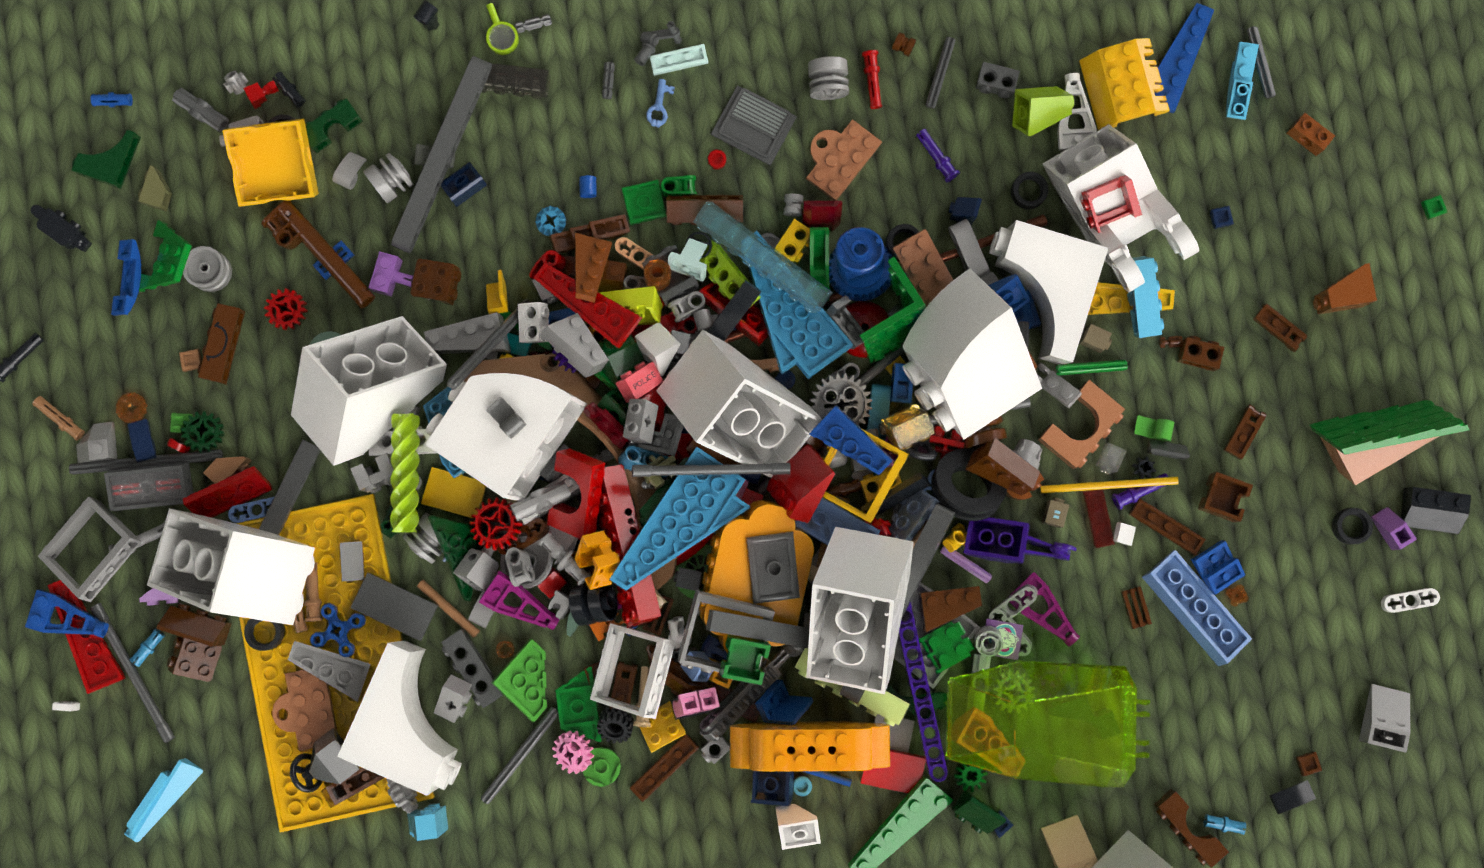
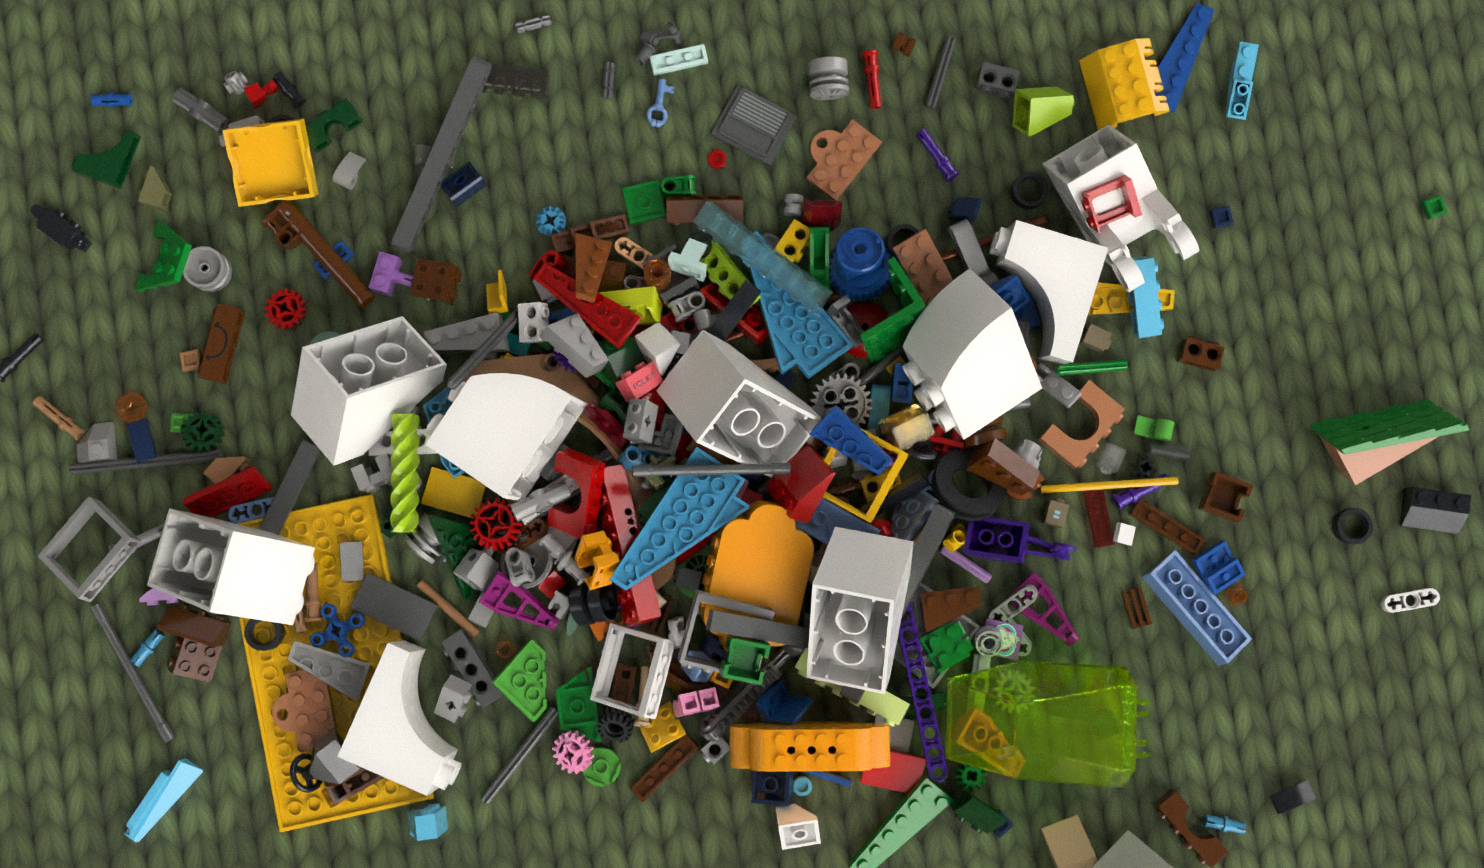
(42, 611): blue plate -> none
(66, 706): white tile -> none
(91, 653): red wing -> none
(131, 277): blue slope -> none
(148, 486): clear brick -> none
(177, 445): red tile -> none
(388, 177): light grey wheel -> none
(402, 796): light grey gear -> none
(427, 16): black piece -> none
(501, 36): piece -> none
(506, 417): dark grey panel -> none
(587, 186): blue beam -> none
(773, 567): dark grey piece -> none
(1069, 137): white plate -> none
(1173, 341): reddish brown piece -> none
(1245, 432): reddish brown plate -> none
(1261, 64): dark grey axle -> none
(1280, 327): reddish brown plate -> none
(1308, 763): reddish brown tile -> none
(1310, 134): dark orange brick -> none
(1348, 292): dark orange slope -> none
(1387, 718): light grey slope -> none
(1393, 529): medium lavender slope -> none

